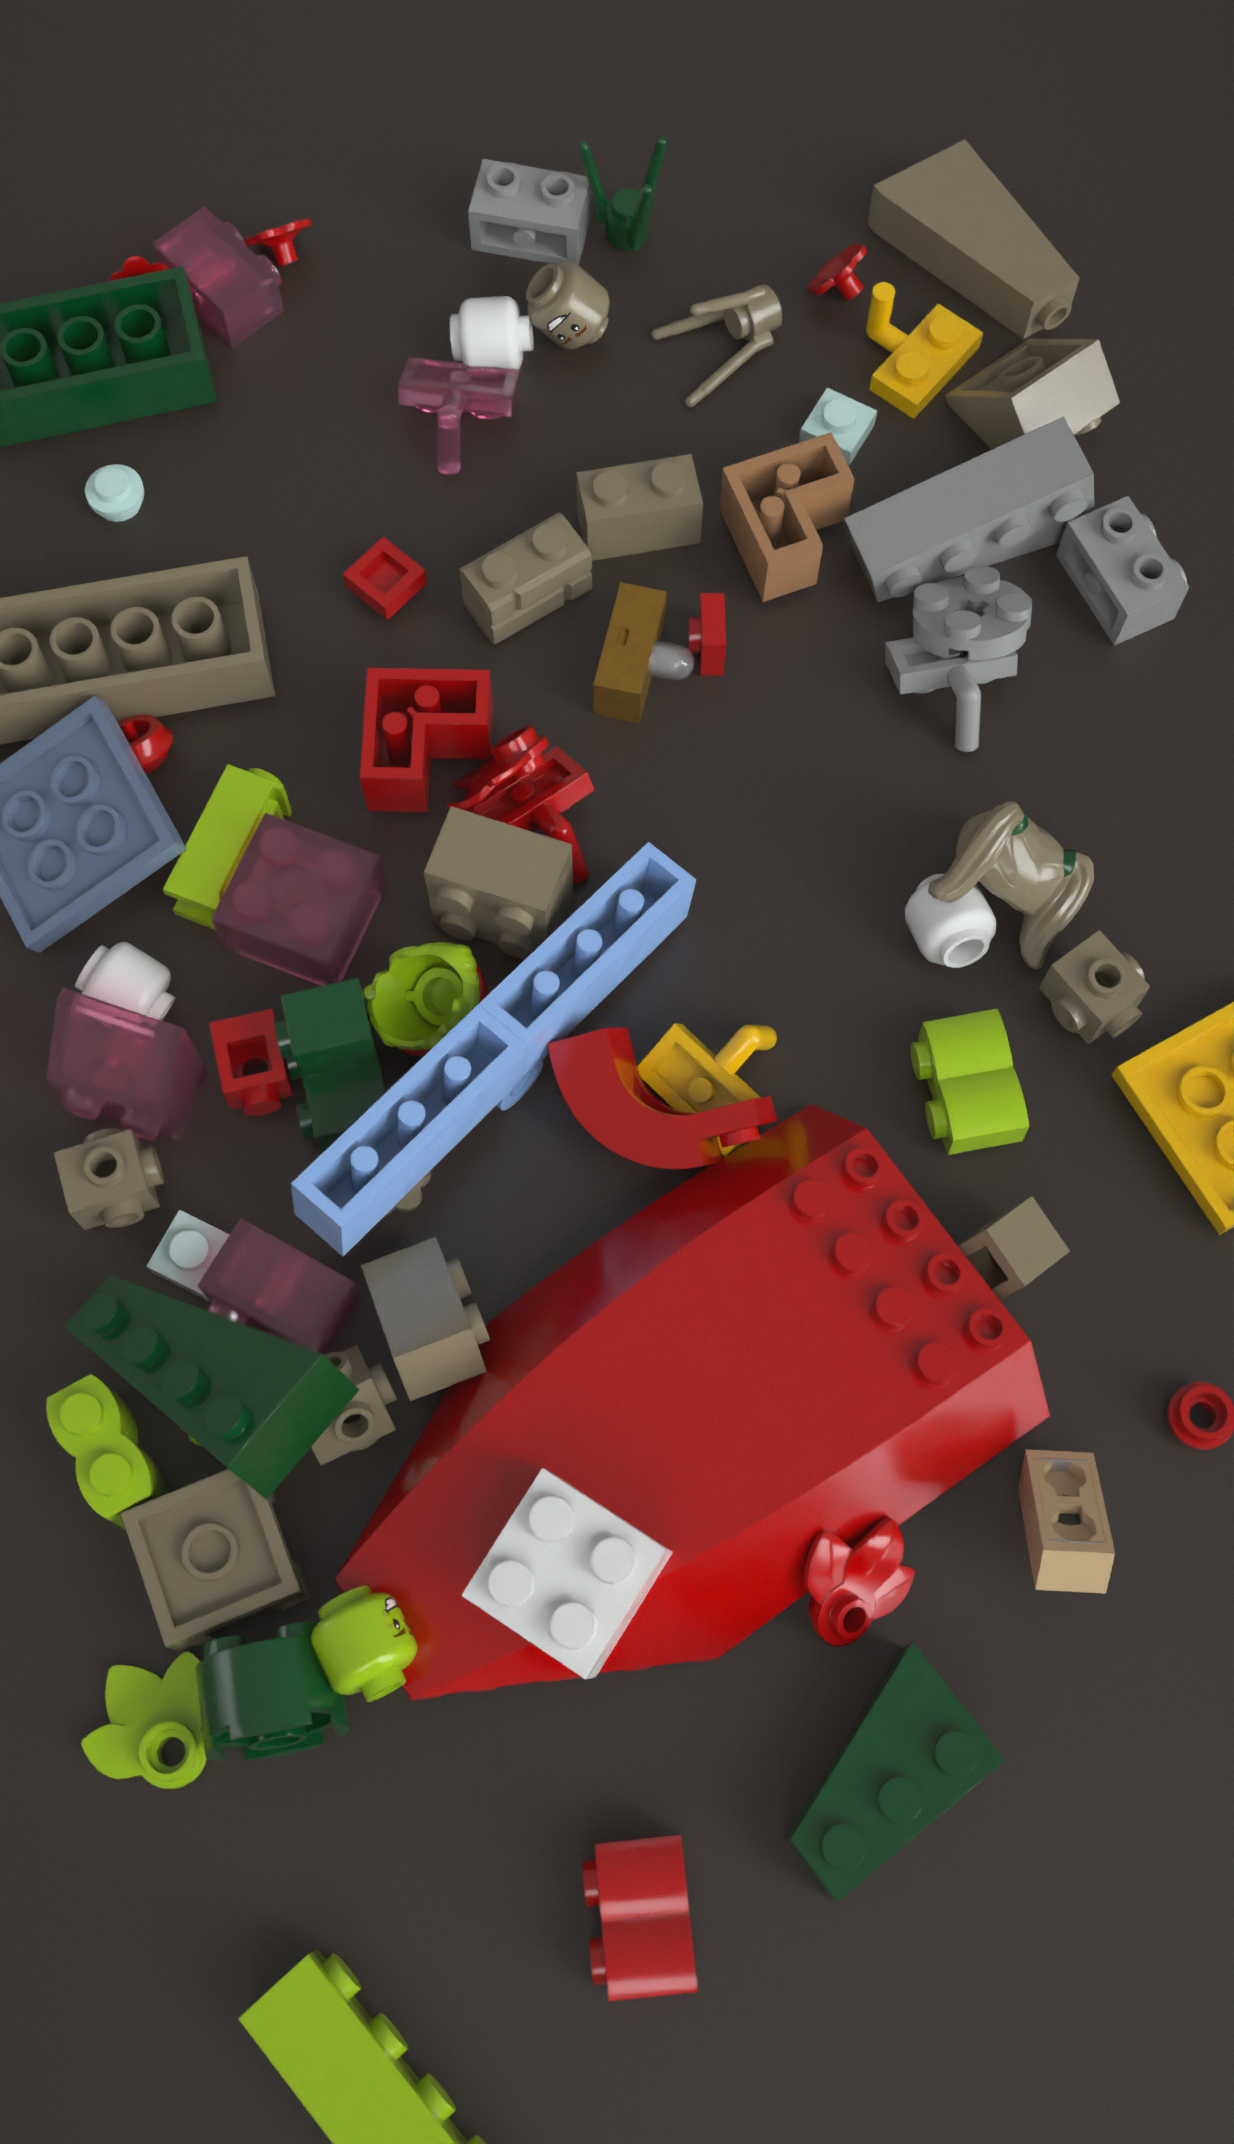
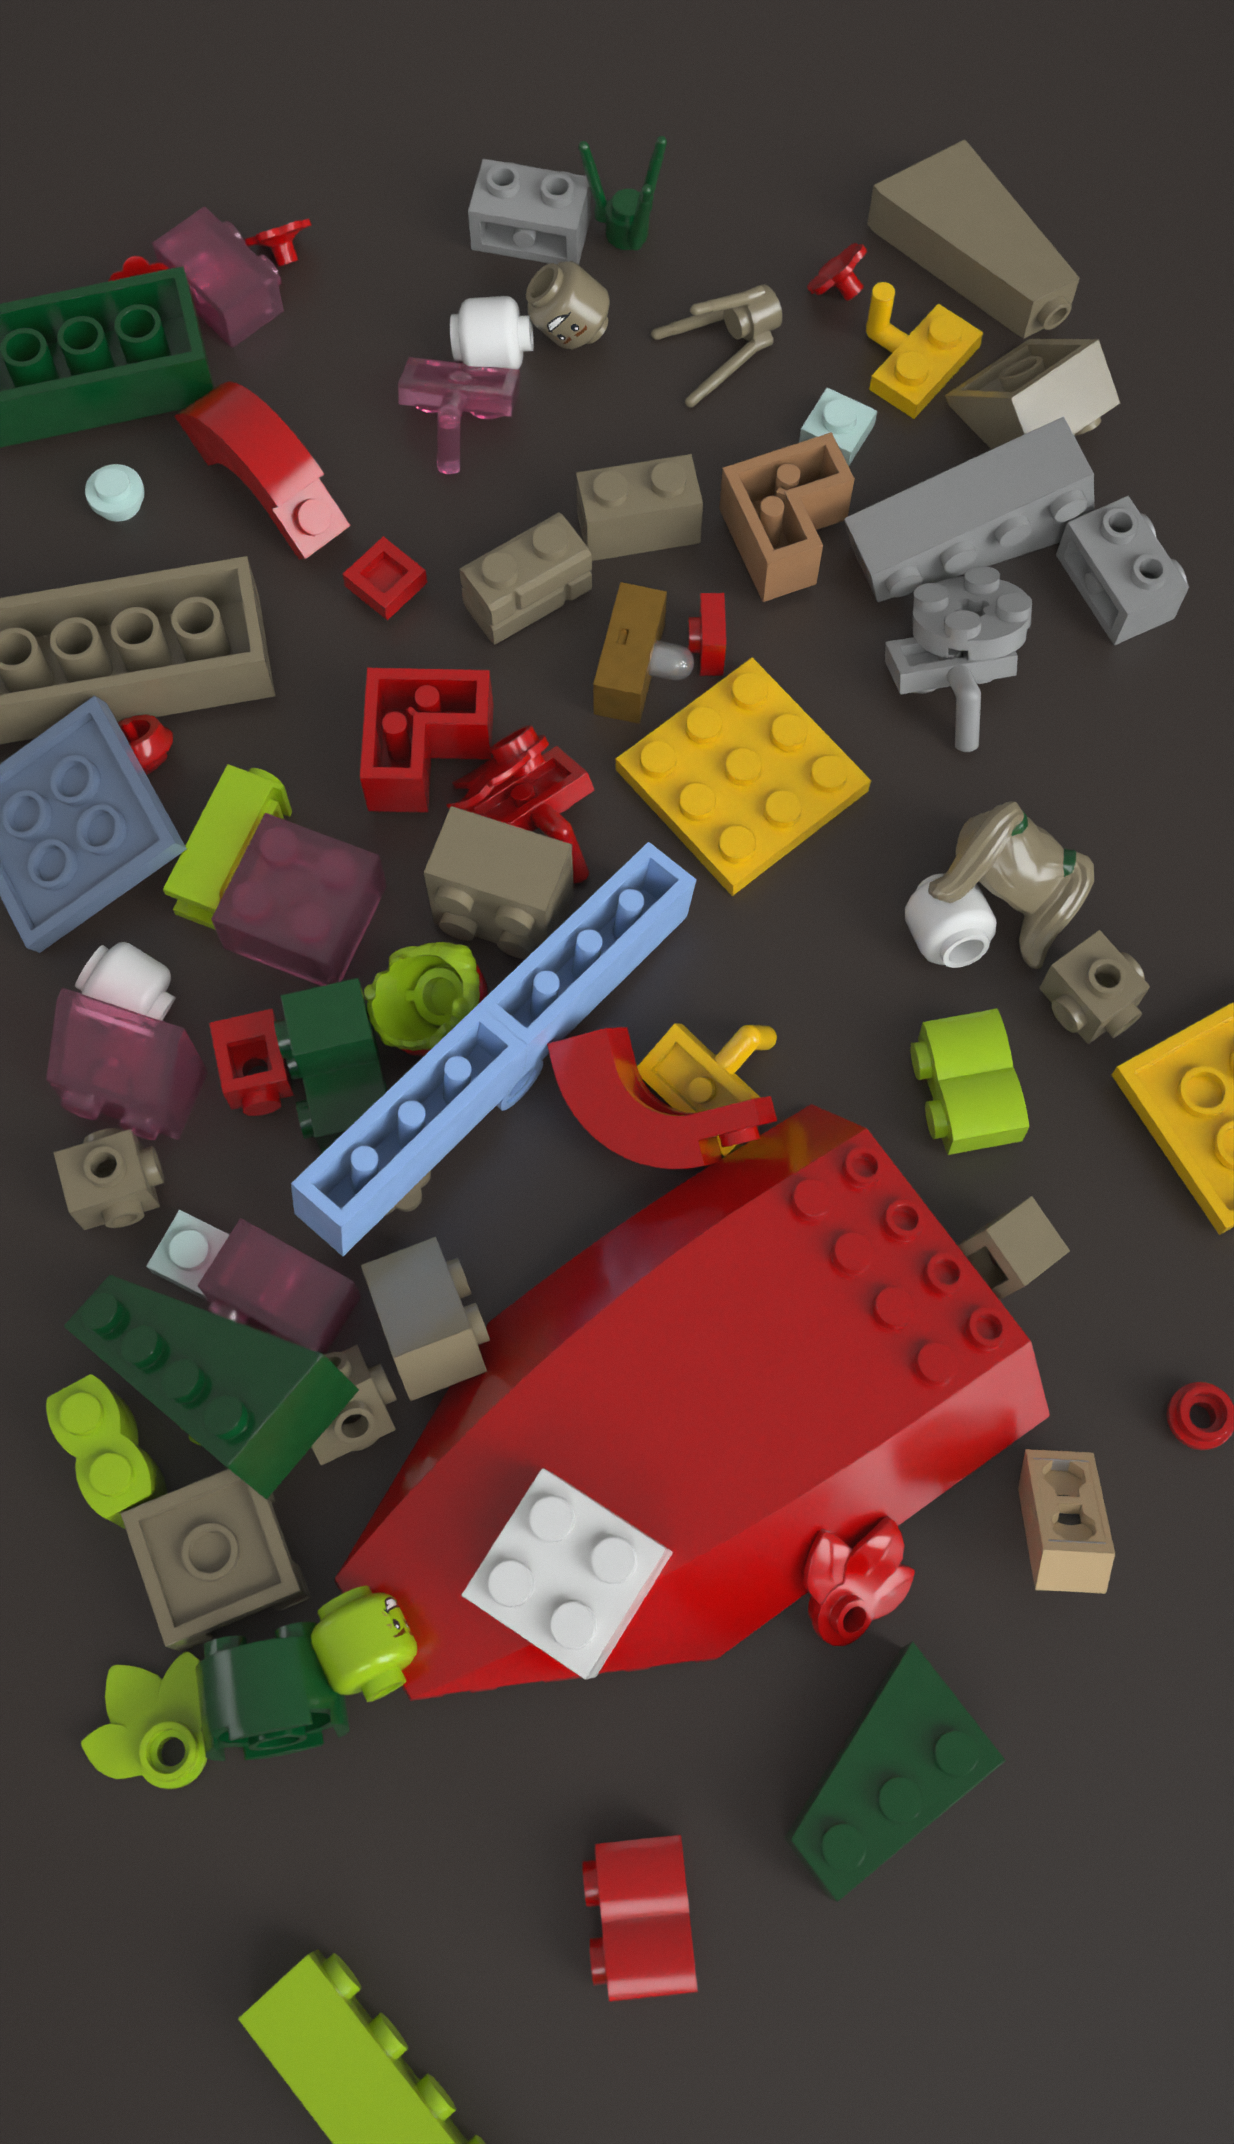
(256, 444): none -> red arch
(742, 775): none -> yellow plate

